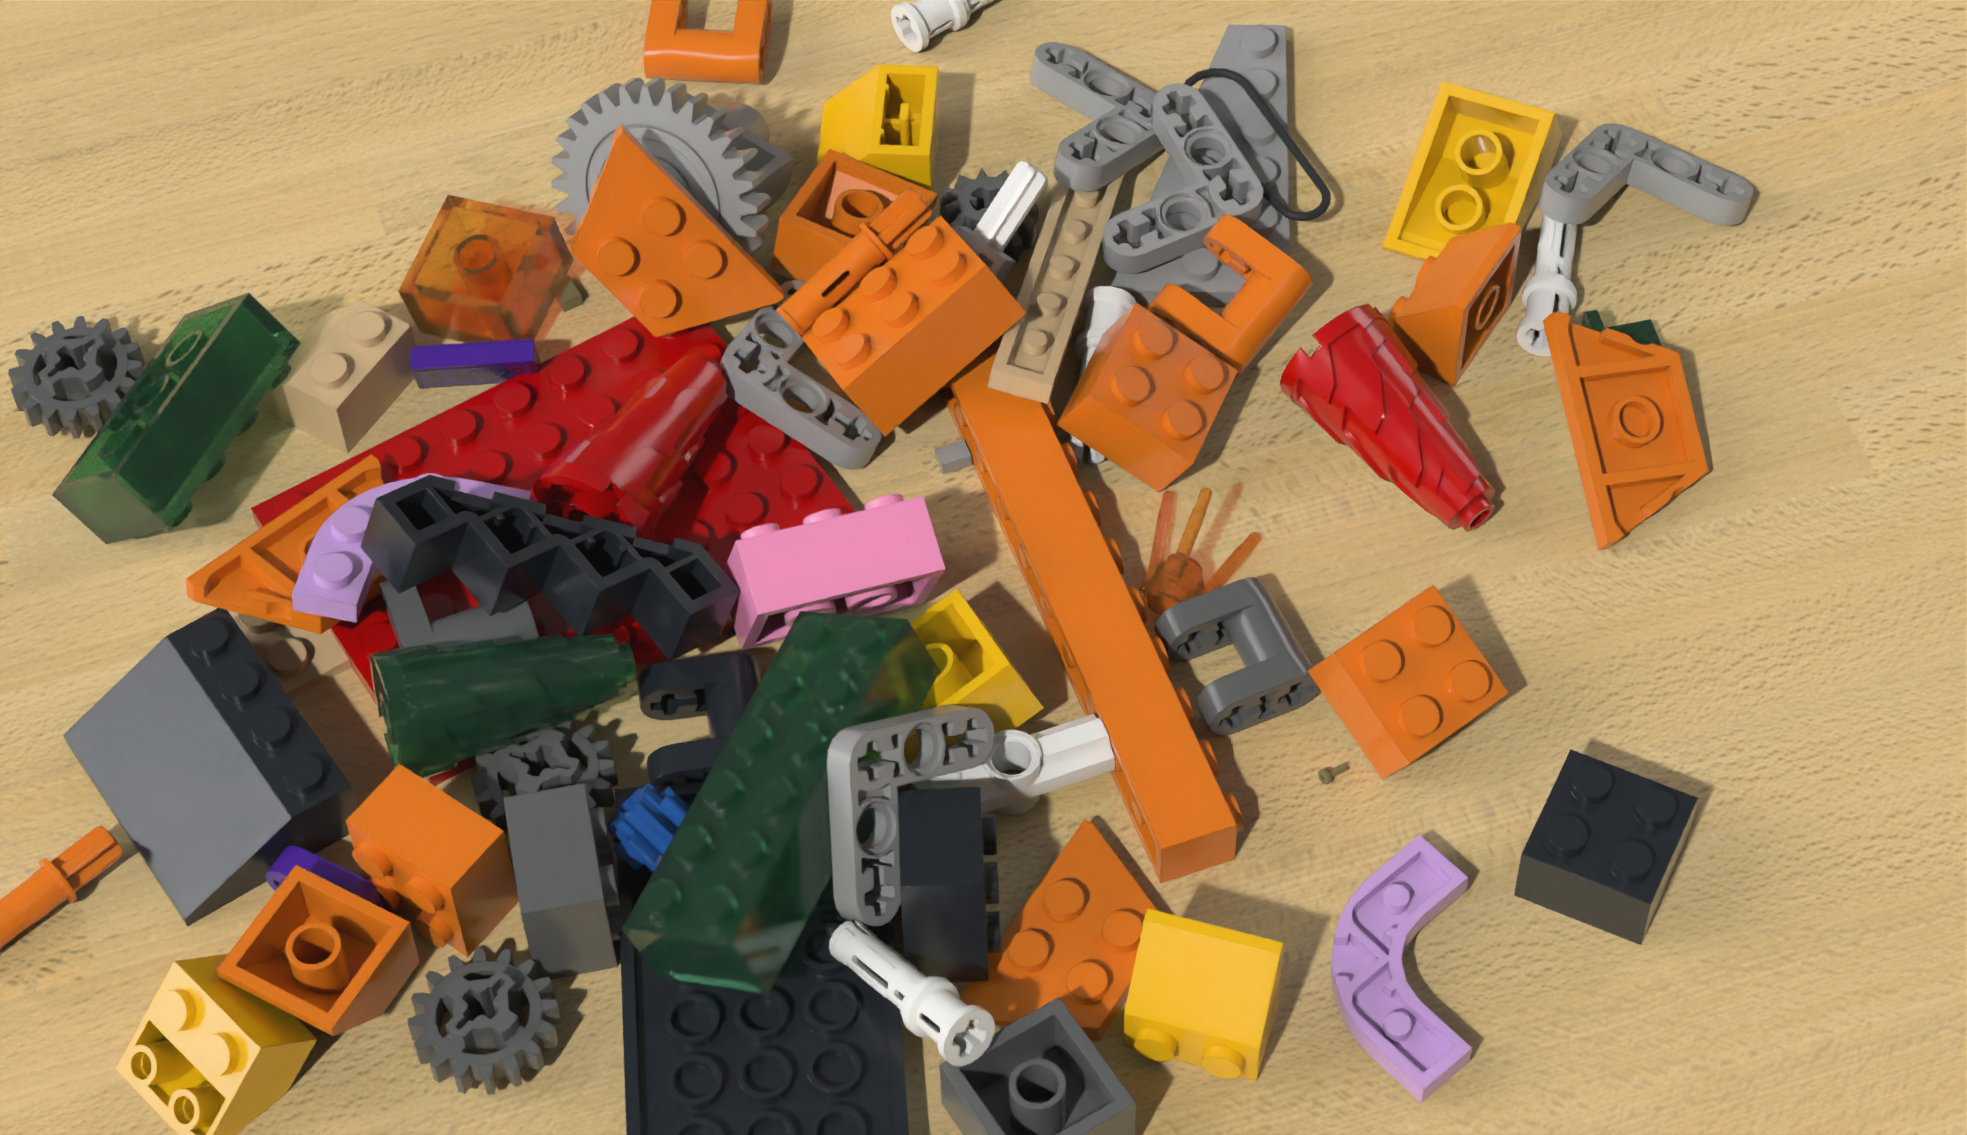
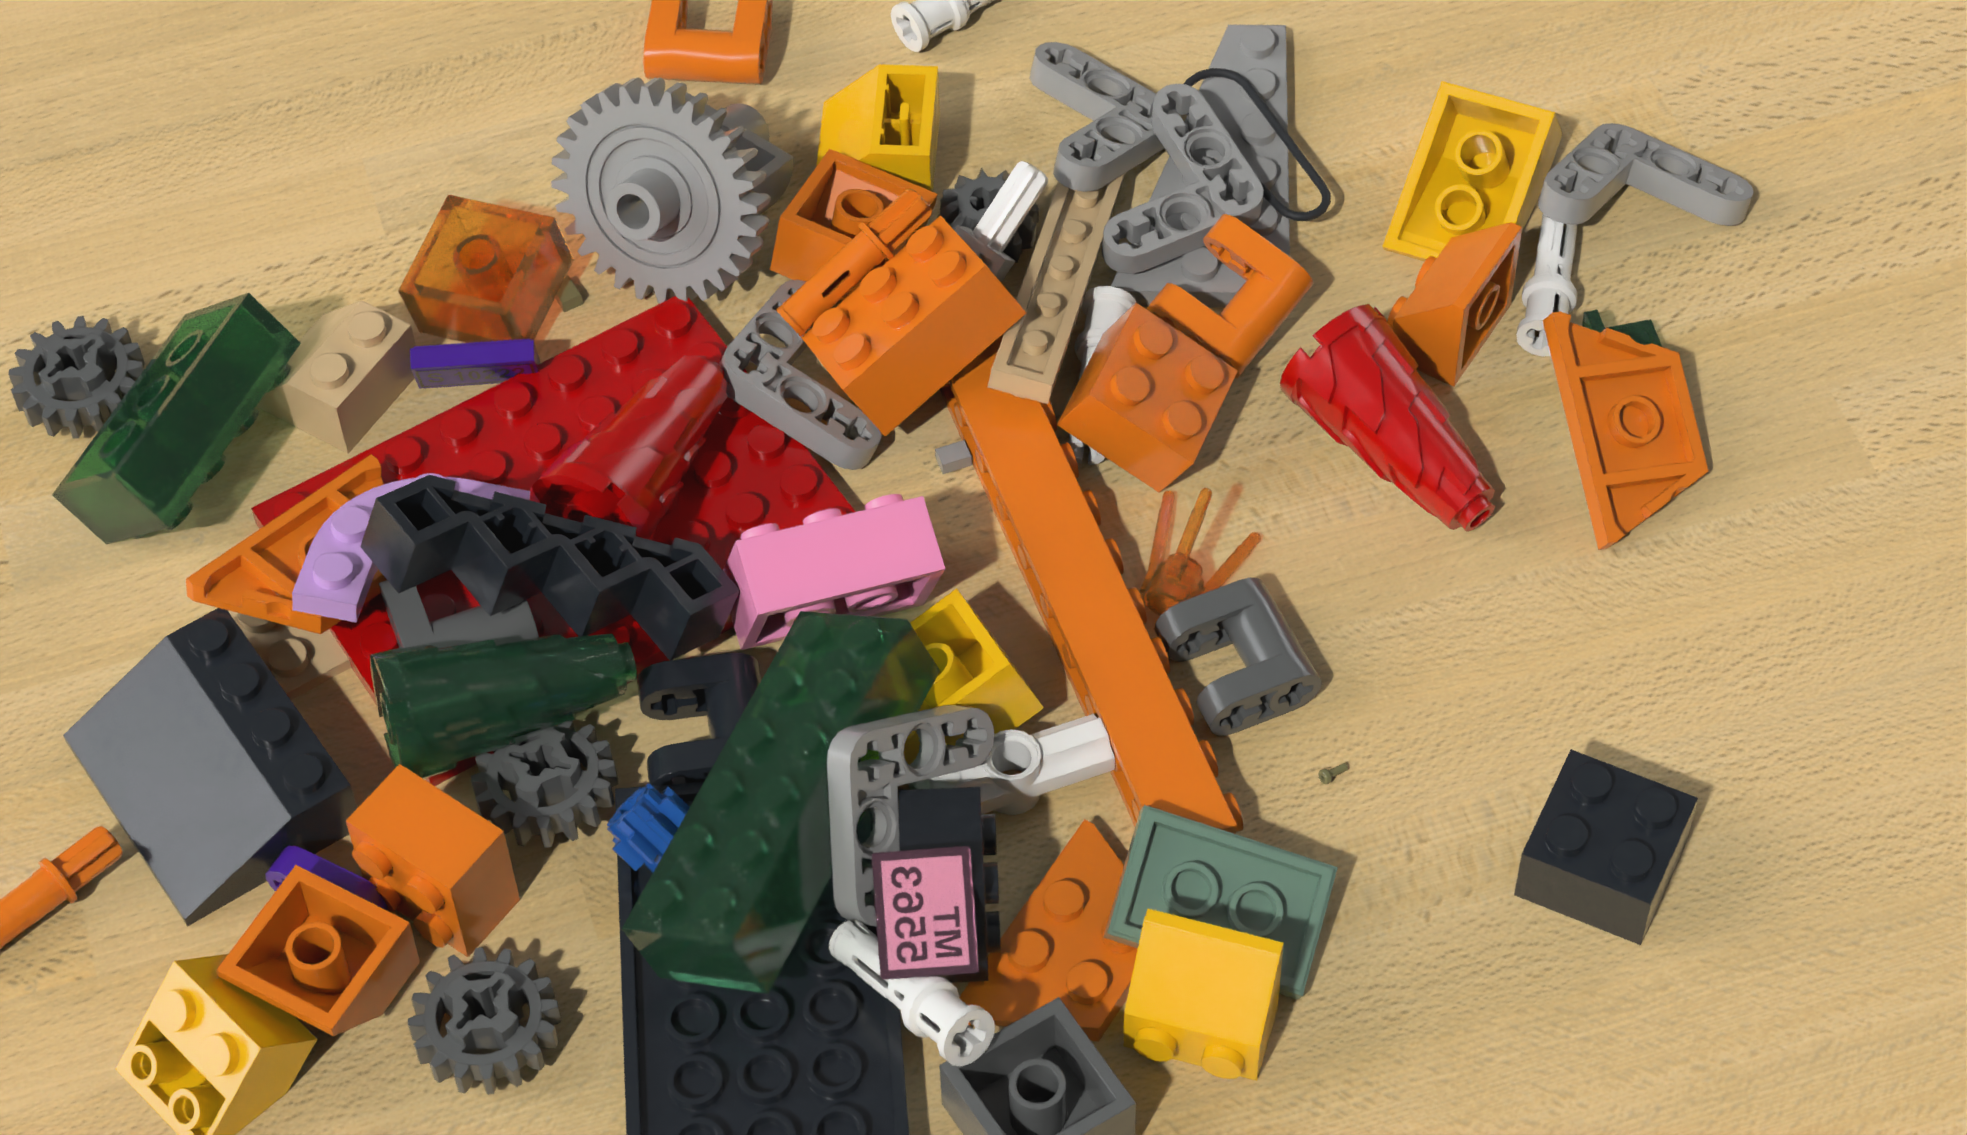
(564, 881): dark grey brick -> none
(663, 247): orange wing -> none
(925, 912): none -> clear pink sticker
(1225, 883): none -> sand green tile
(1370, 974): lavender plate -> none
(1408, 682): orange brick -> none

